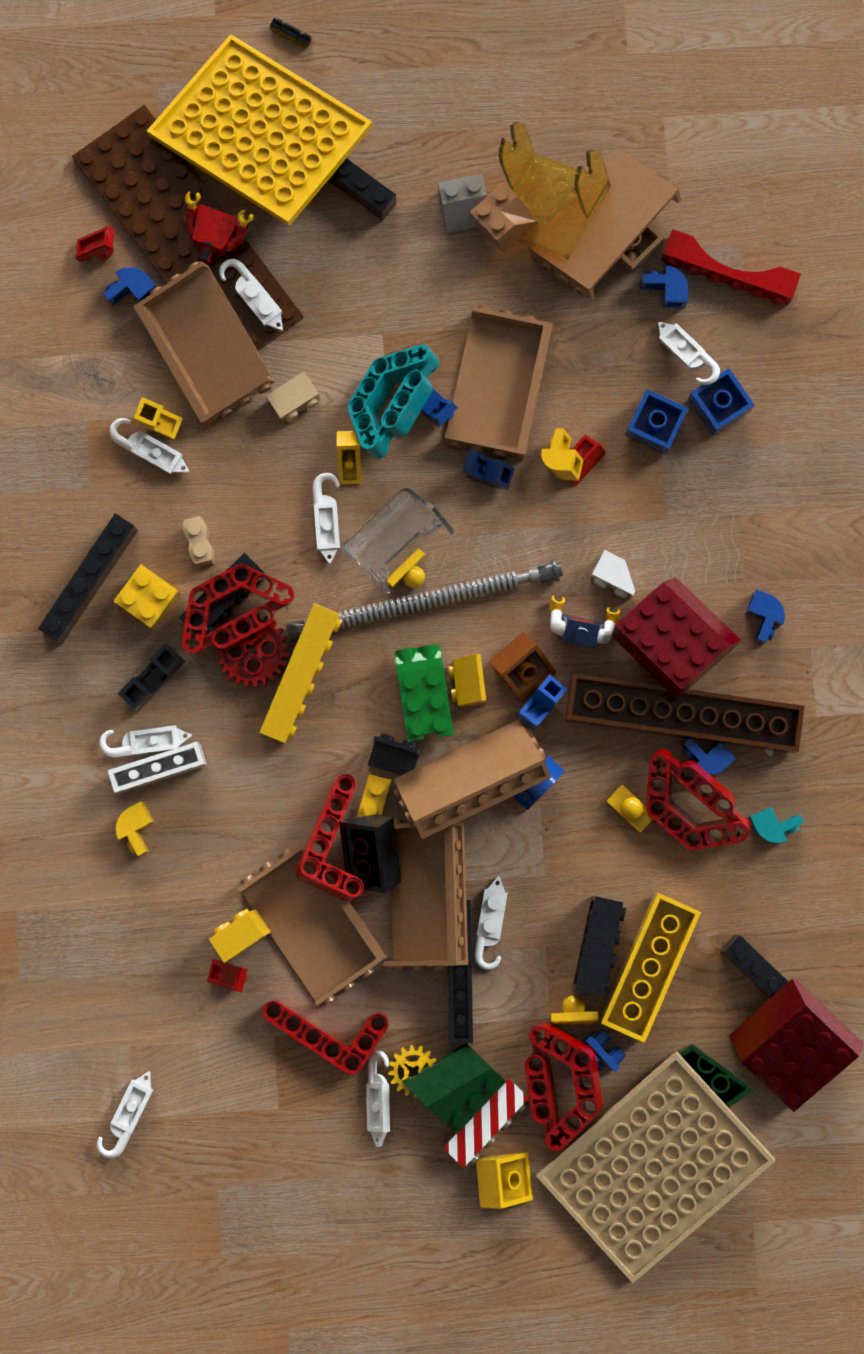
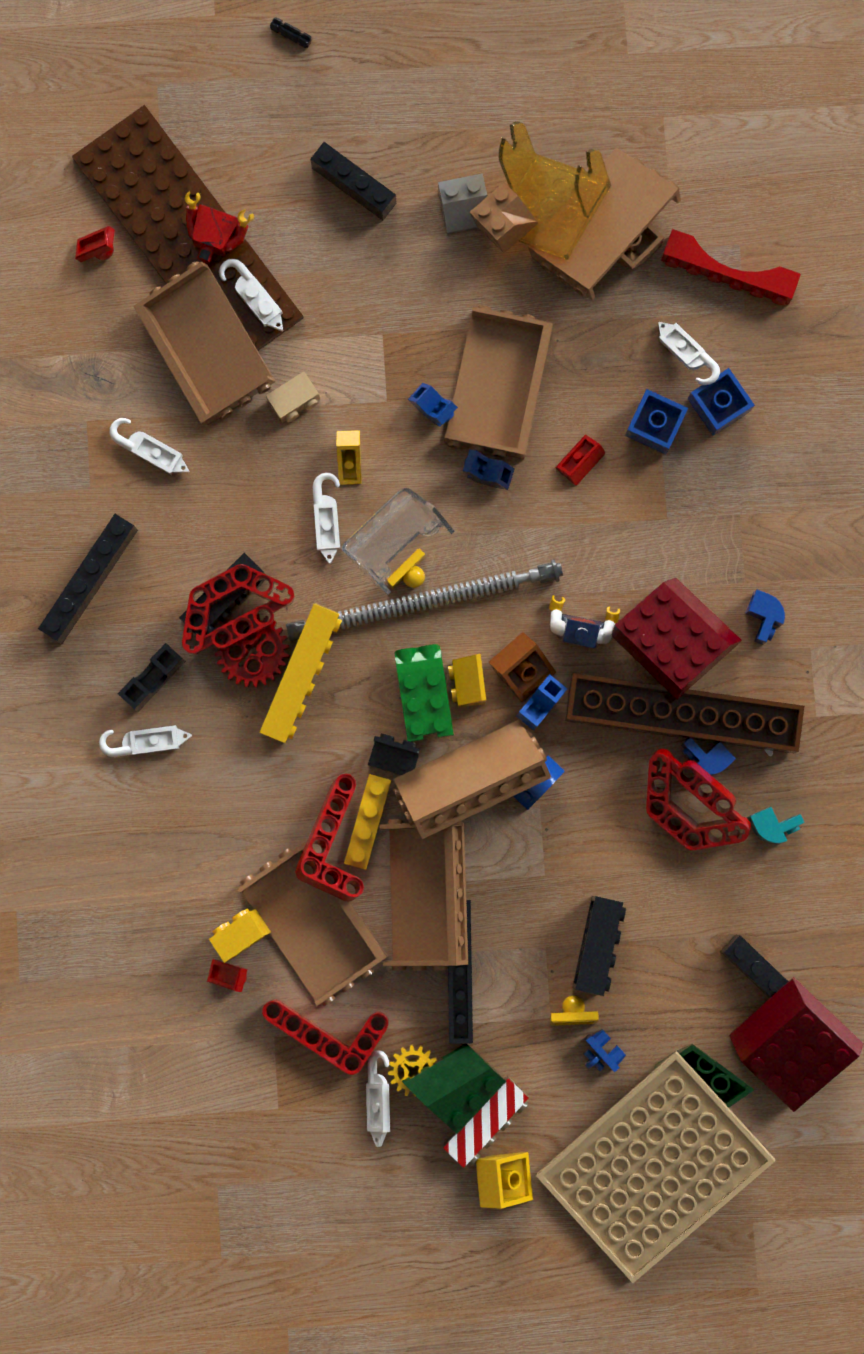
(128, 1114): white plate -> none
(129, 823): yellow brick -> none
(130, 281): blue brick -> none
(147, 597): yellow brick -> none
(153, 418): yellow brick -> none
(157, 767): white brick -> none
(199, 546): tan brick -> none
(260, 129): yellow plate -> none
(371, 851): black slope -> none
(405, 366): teal piece -> none
(490, 923): white plate -> none
(541, 1049): red piece -> none
(560, 460): yellow brick -> none
(614, 573): white slope -> none
(629, 808): yellow tile -> none
(649, 967): yellow brick -> none
(671, 282): blue brick -> none

